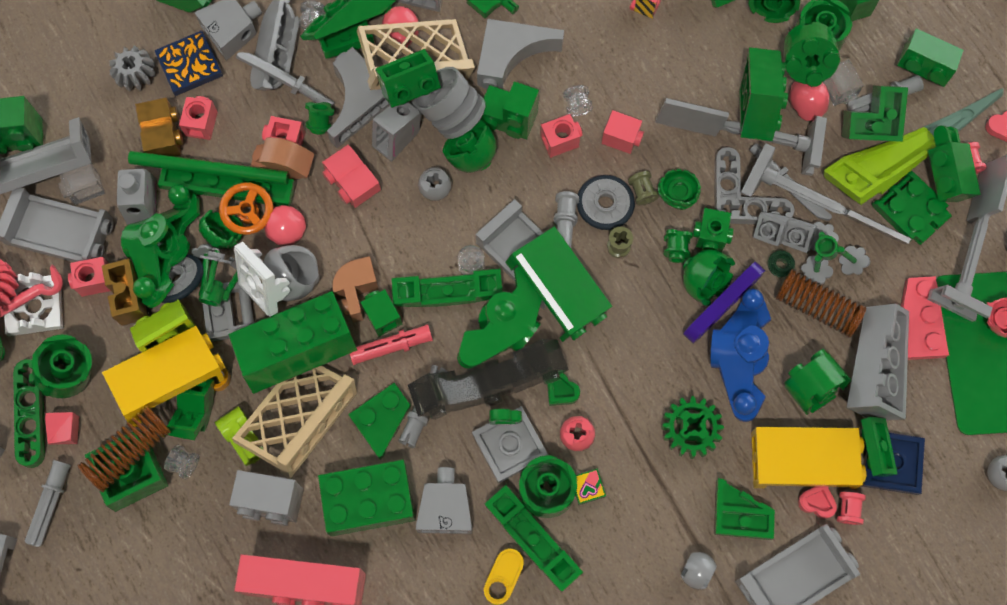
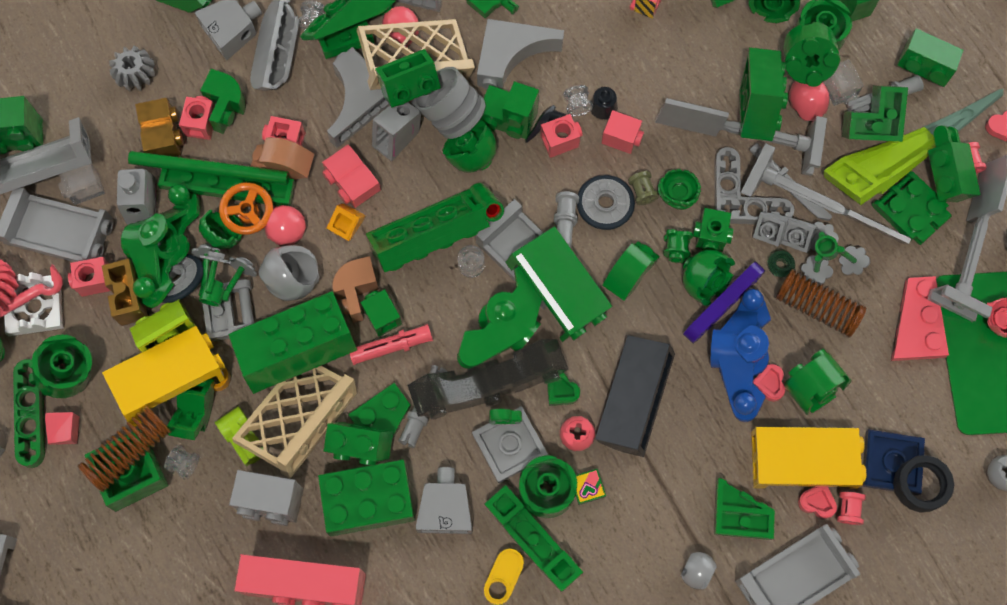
(47, 503): light grey axle -> none
(188, 63): tile -> none
(226, 97): none -> green brick
(249, 271): white piece -> none
(283, 77): light grey sword -> none
(318, 117): green brick -> none
(345, 221): none -> light orange slope
(358, 441): none -> green brick
(429, 177): light grey piece -> none
(435, 227): none -> green hinge
(446, 290): green slope -> none
(548, 115): none -> black bar
(604, 102): none -> black hat
(616, 235): olive bush -> none
(630, 270): none -> green brick
(635, 395): none -> black brick
(700, 435): green gear -> none
(770, 382): none -> coral tile
(879, 447): green plate -> none
(881, 364): light grey wedge -> none
(942, 473): none -> black tyre

